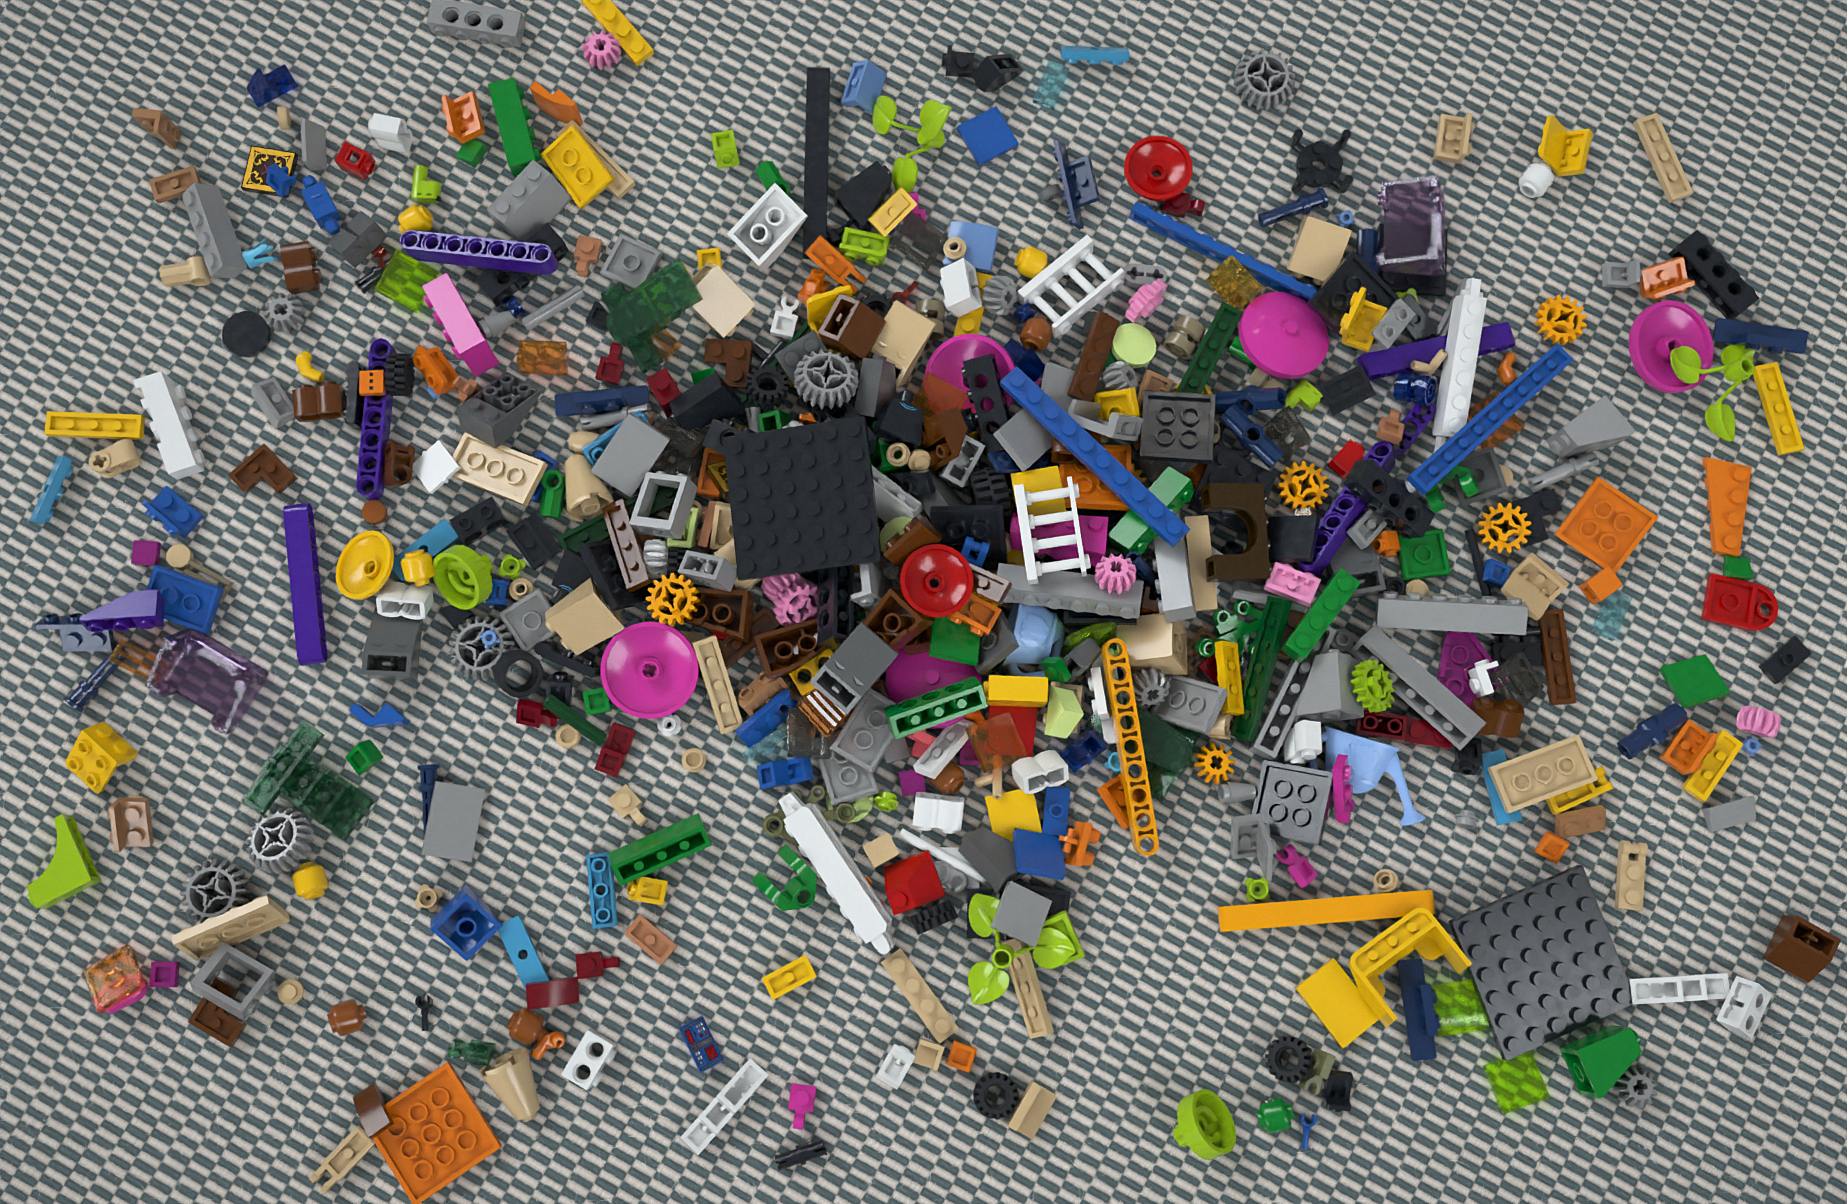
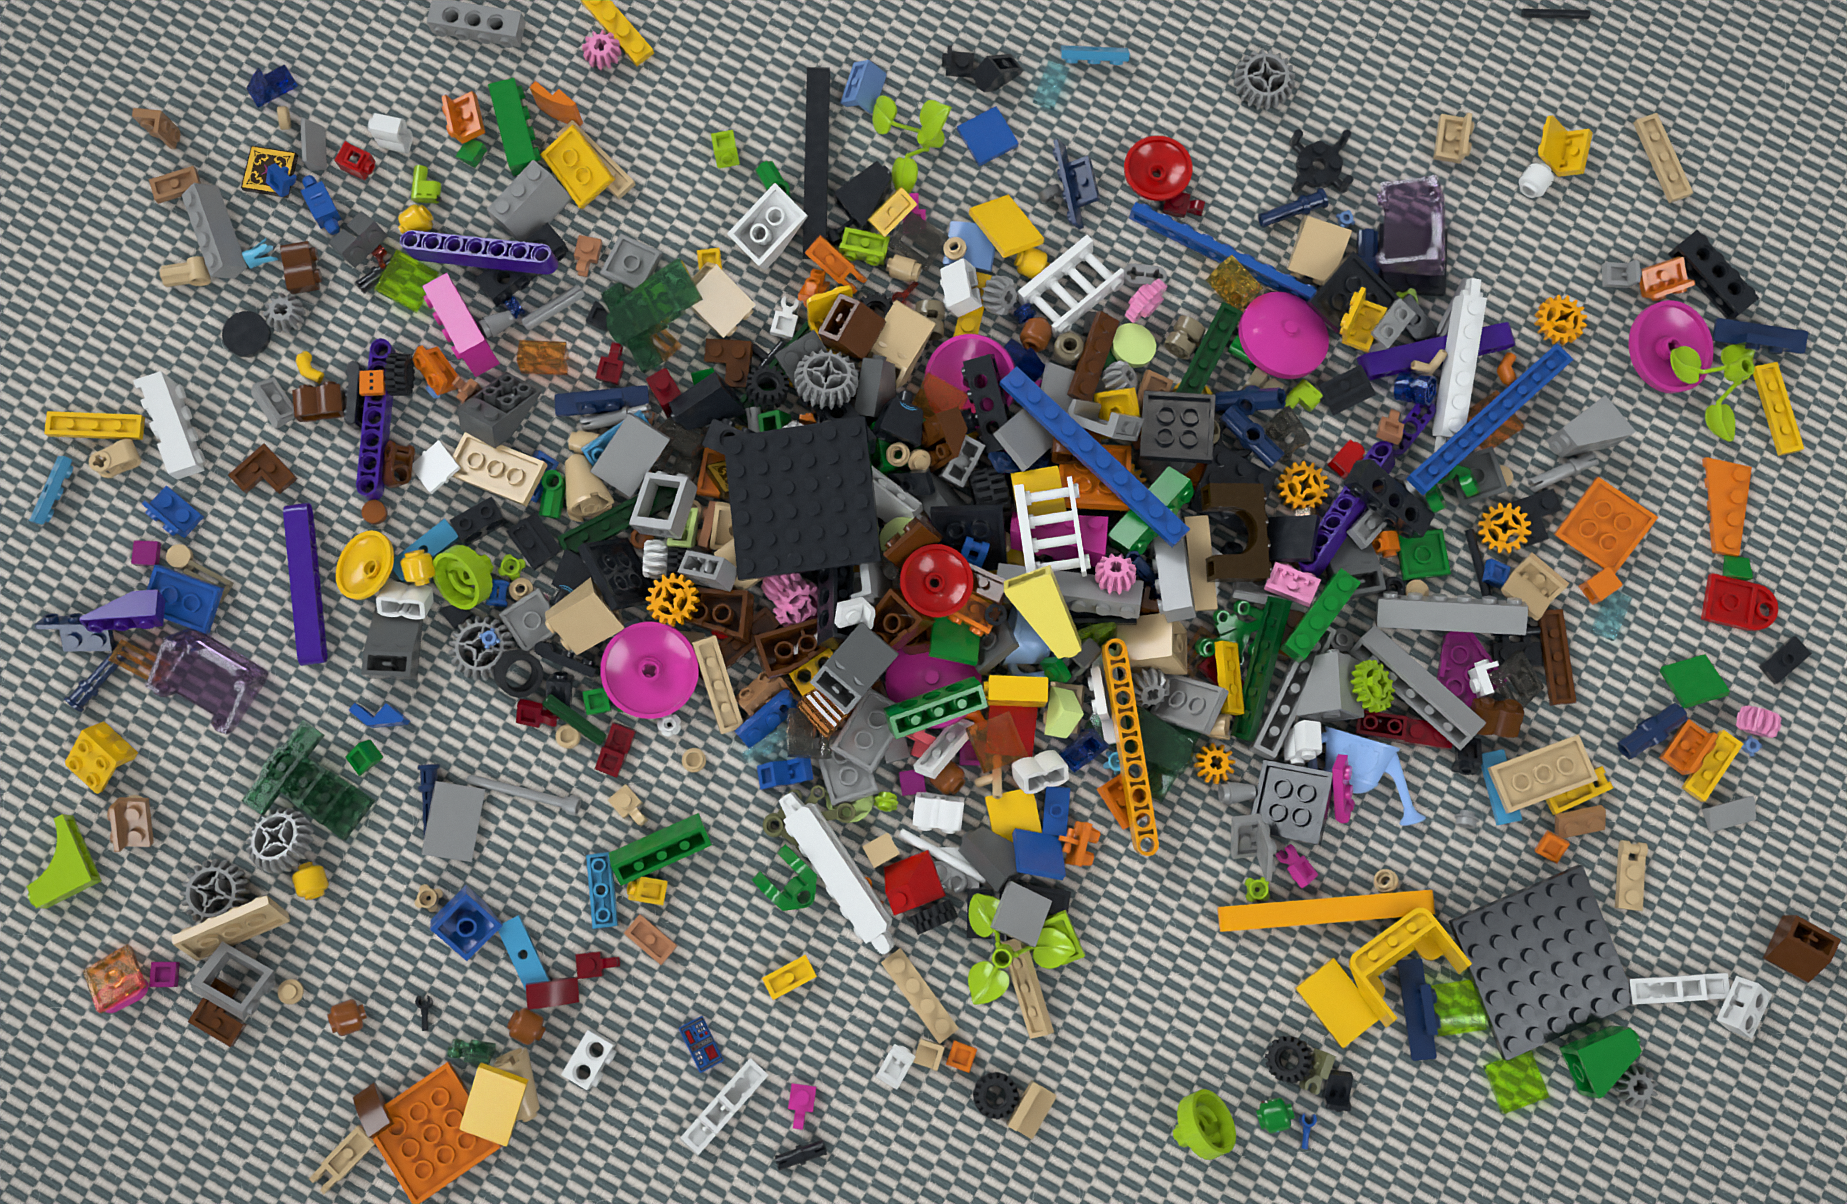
(493, 1104): none -> yellow tile
(548, 1041): orange arm -> none
(570, 805): none -> light grey piece
(626, 545): plate -> none
(854, 612): none -> white bracket
(903, 268): none -> tan brick
(1001, 619): none -> black bush
(1006, 226): none -> yellow tile
(1044, 608): none -> light yellow slope
(1068, 349): none -> dark tan head
(1555, 13): none -> black bar

